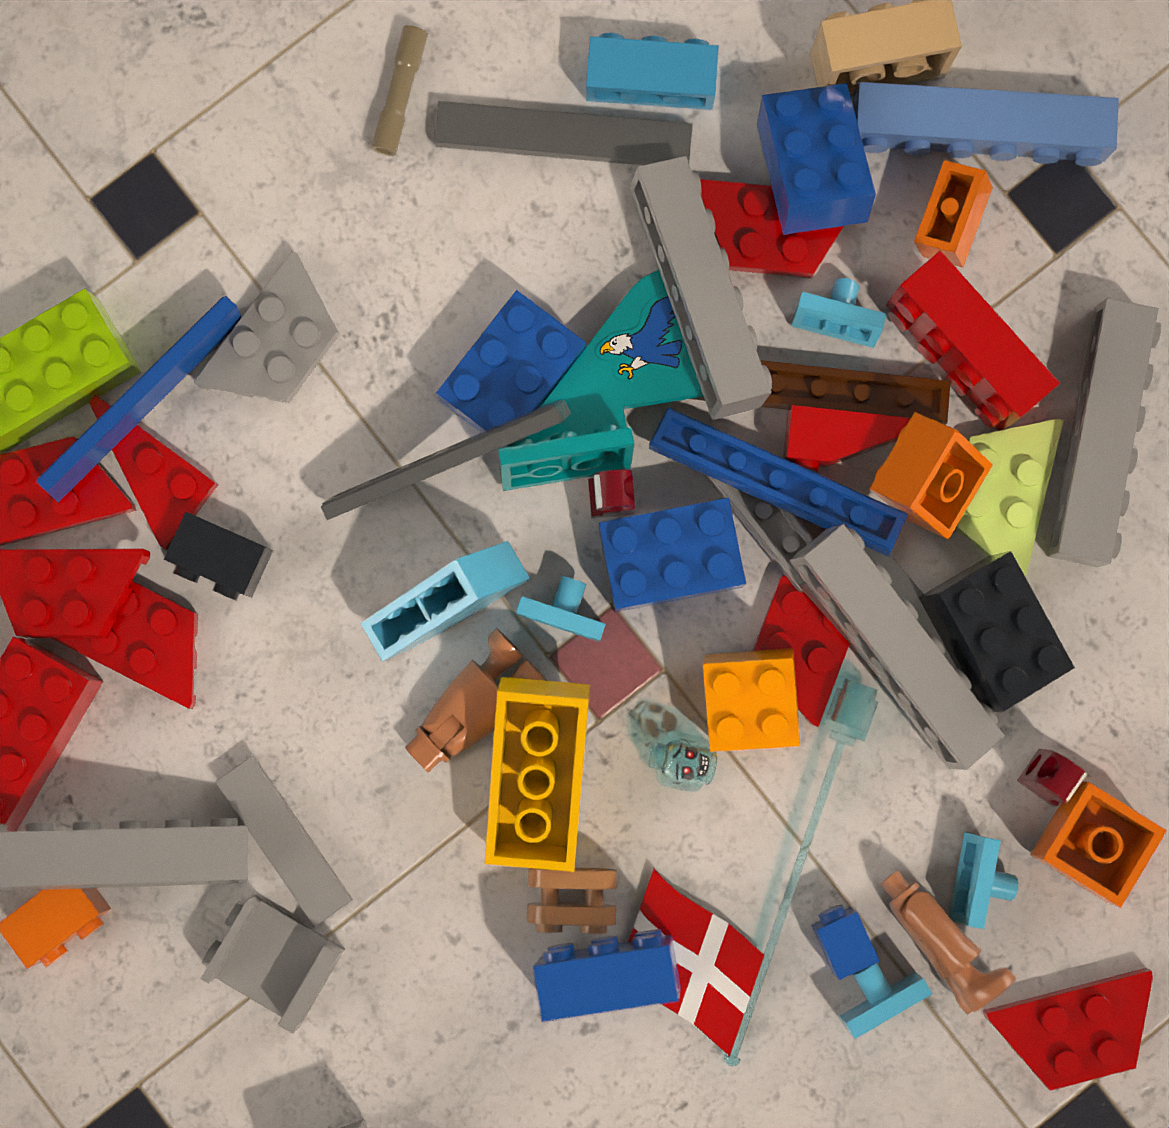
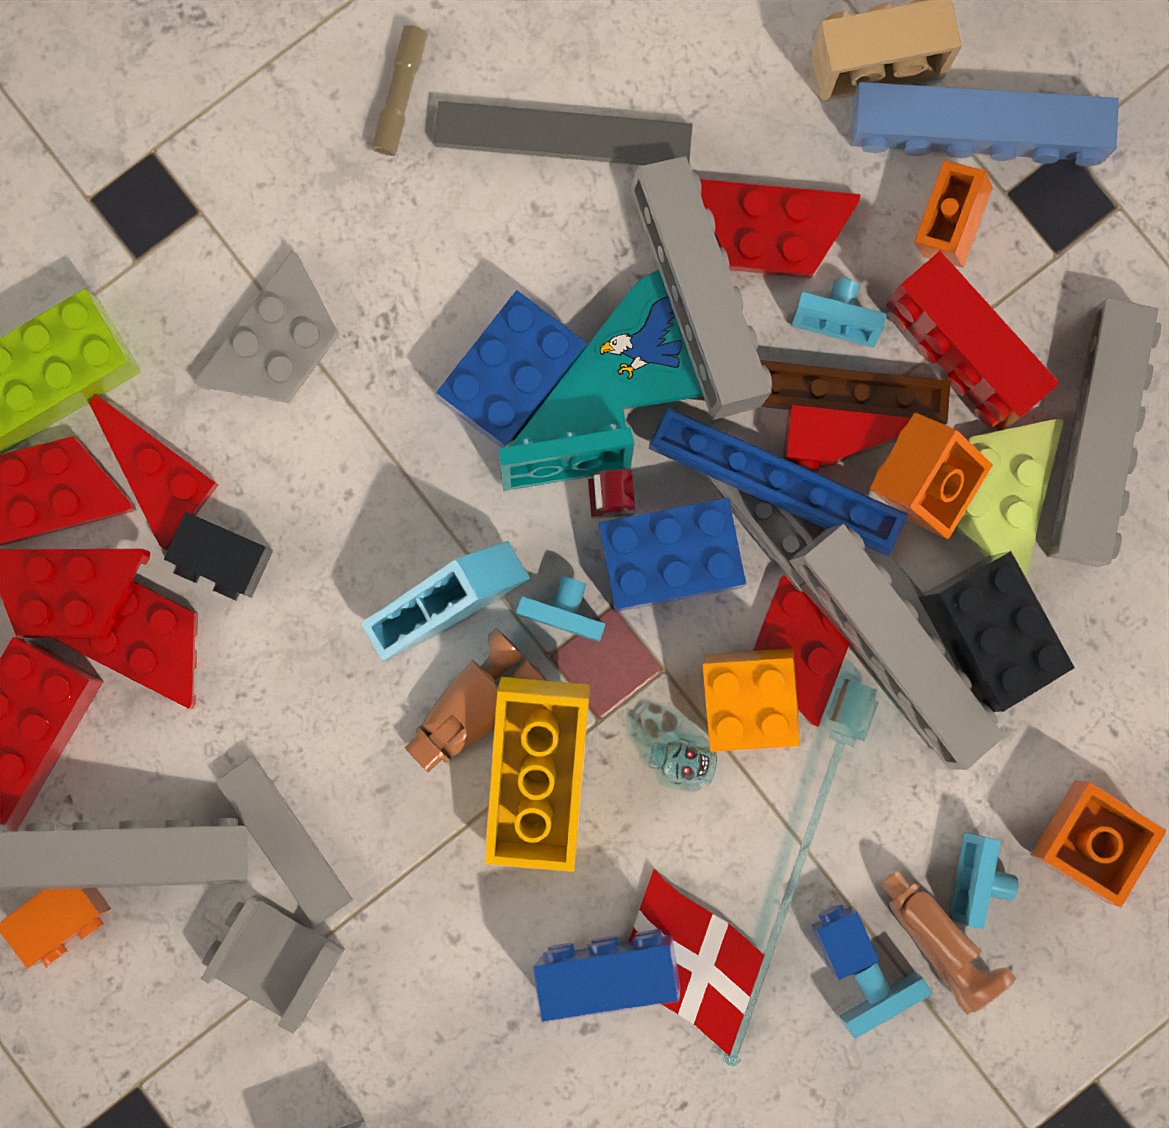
(140, 399): blue tile -> none
(446, 458): dark grey tile -> none
(591, 916): medium nougat brick -> none
(652, 72): dark azure brick -> none
(815, 158): blue brick -> none
(1052, 777): dark red leg -> none
(1079, 1029): red wing -> none

